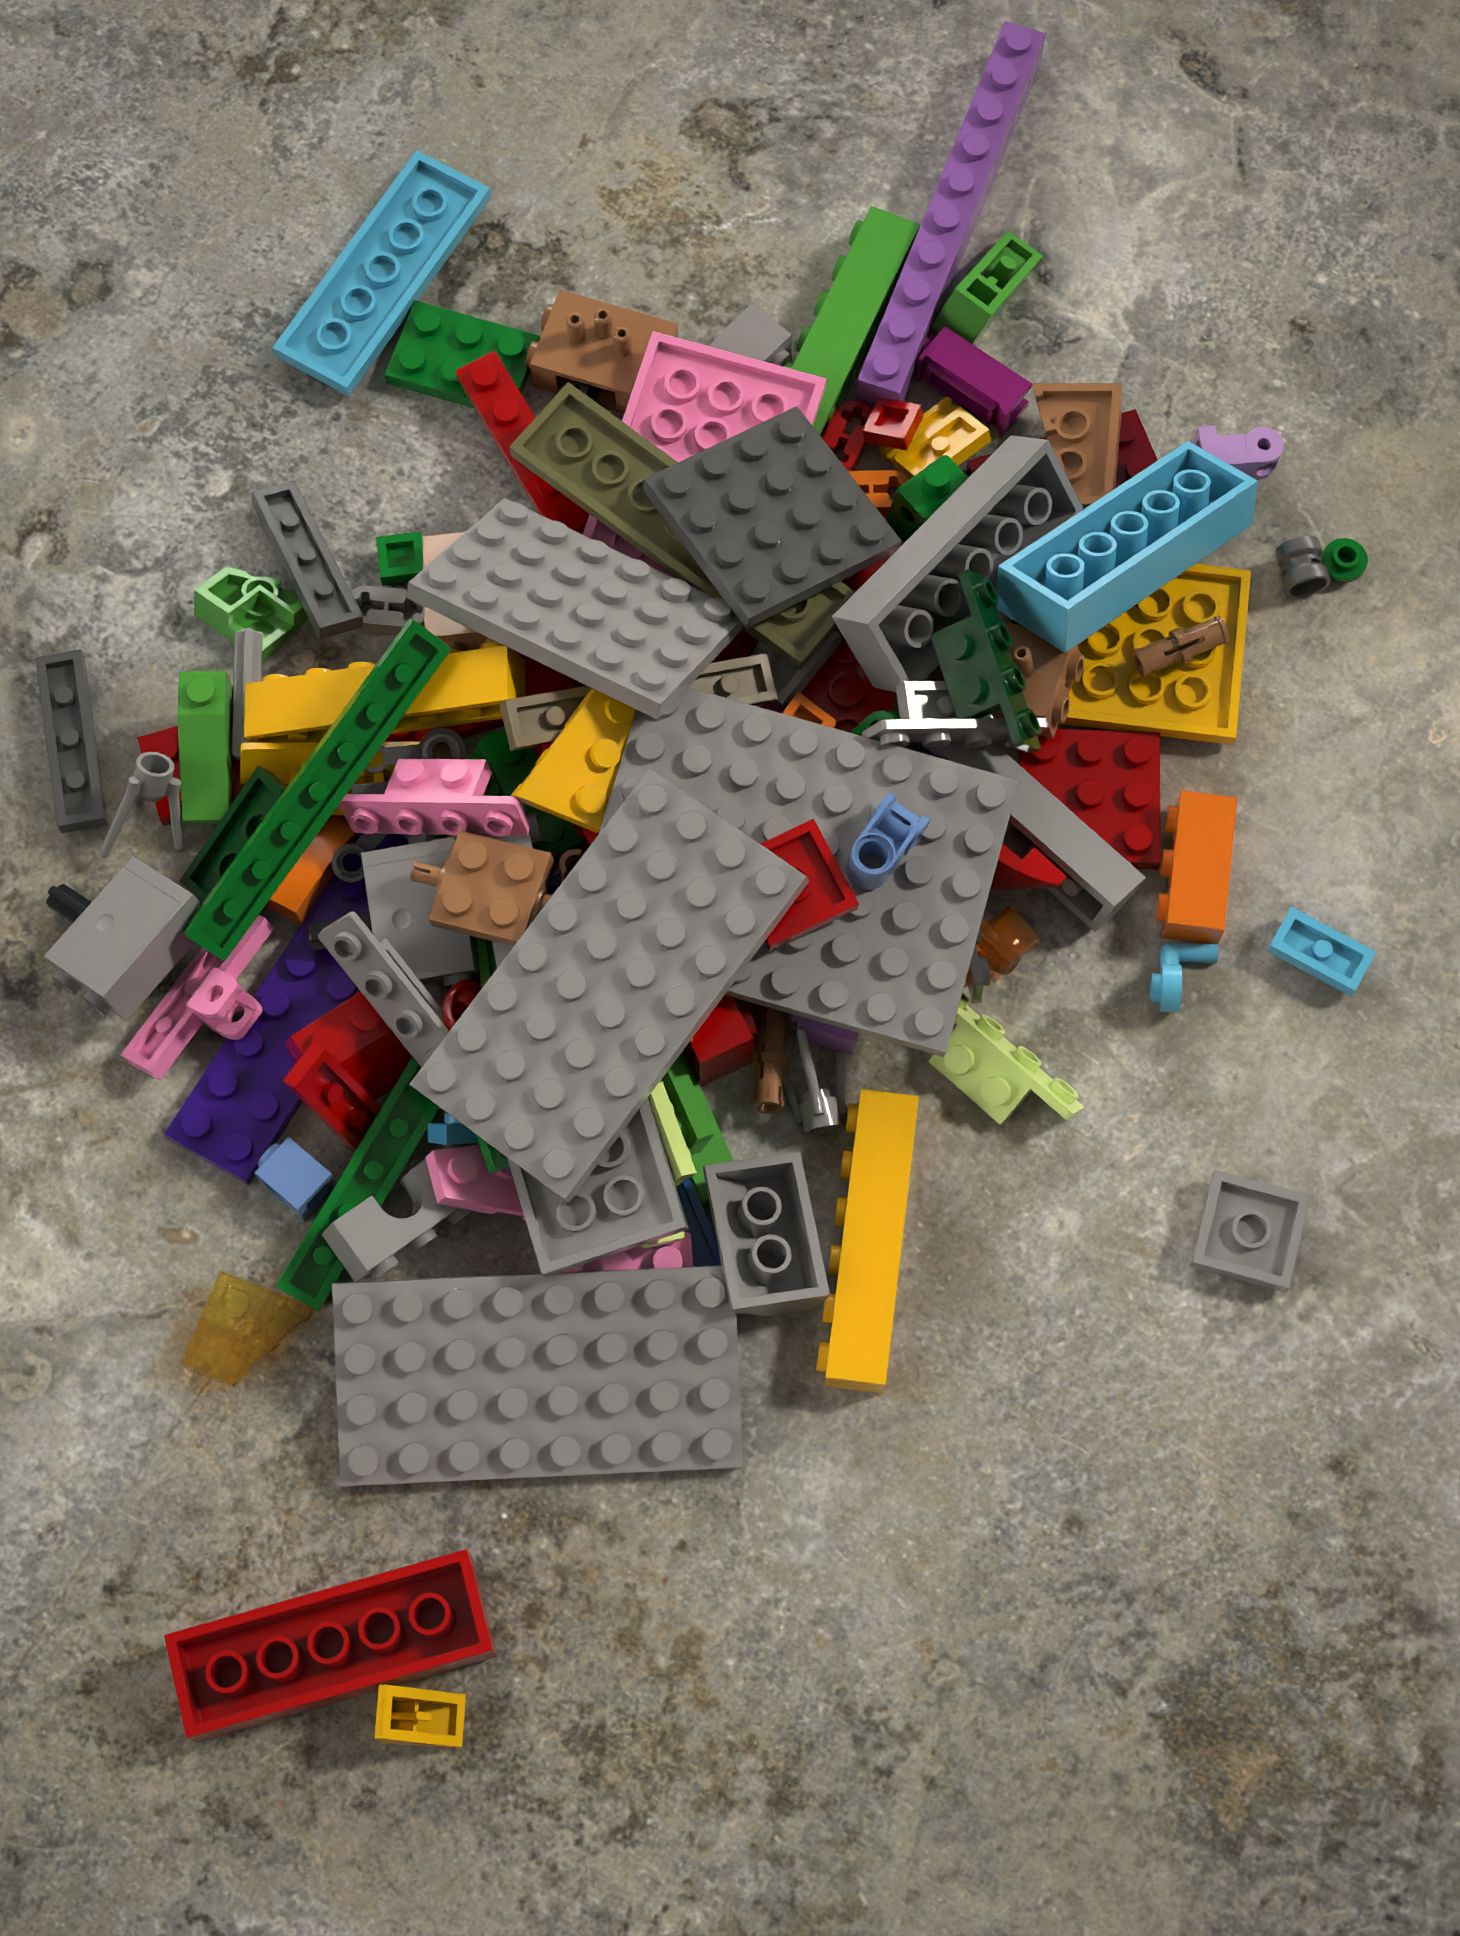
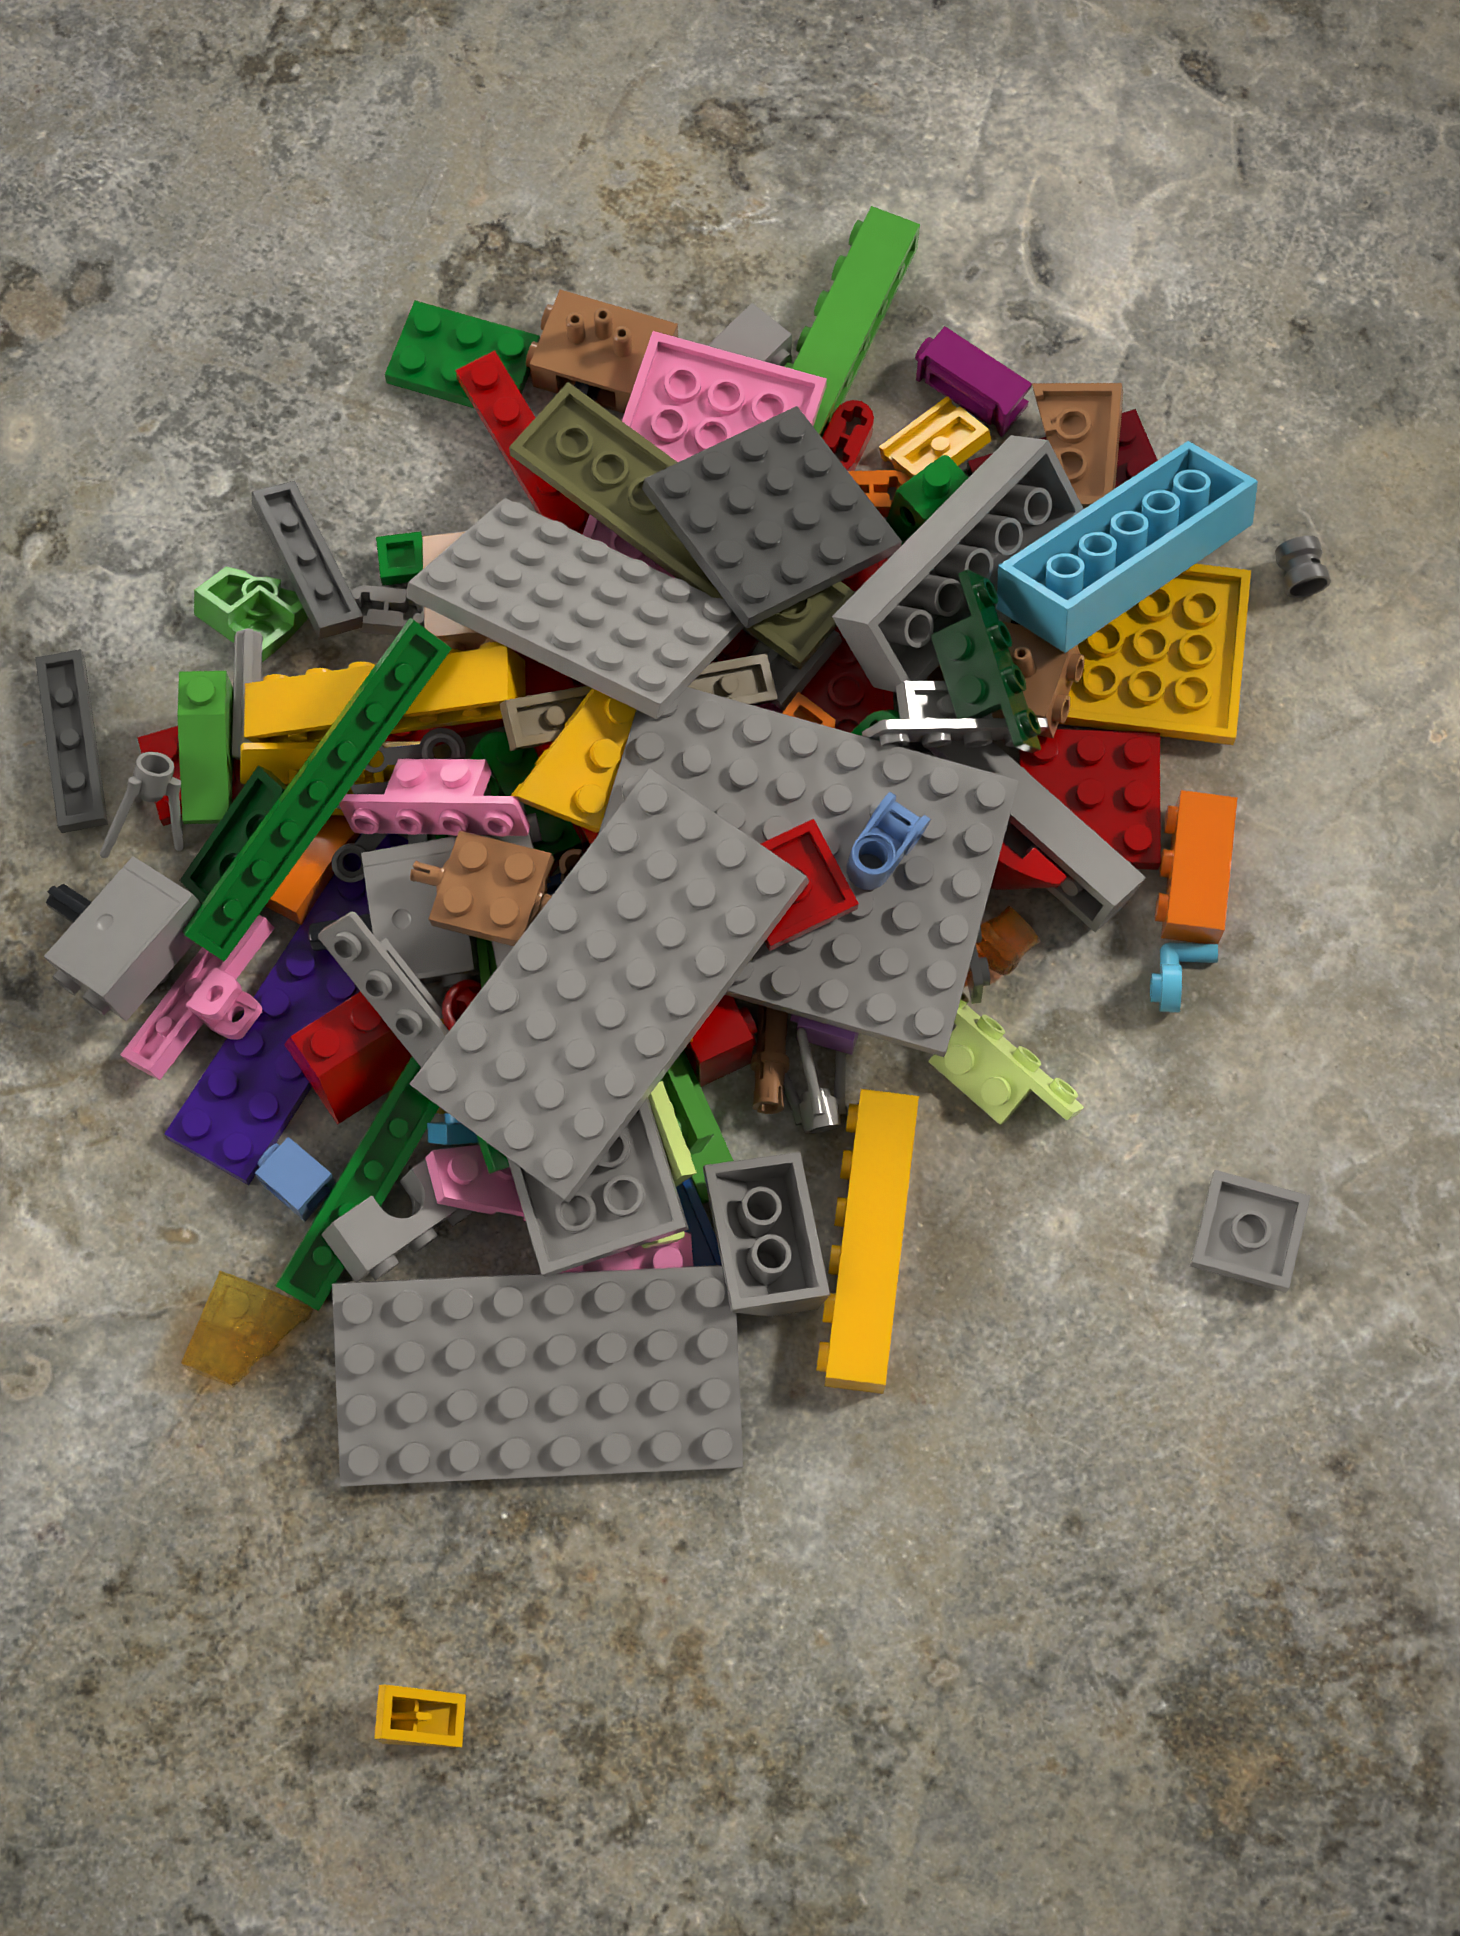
(329, 1646): red brick -> none
(333, 1095): red plate -> none
(382, 273): medium azure plate -> none
(892, 423): red plate -> none
(951, 215): medium lavender brick -> none
(988, 288): bright green slope -> none
(1208, 635): medium nougat pin -> none
(1250, 453): lavender leg -> none
(1321, 951): medium azure plate -> none
(1341, 571): green plate -> none

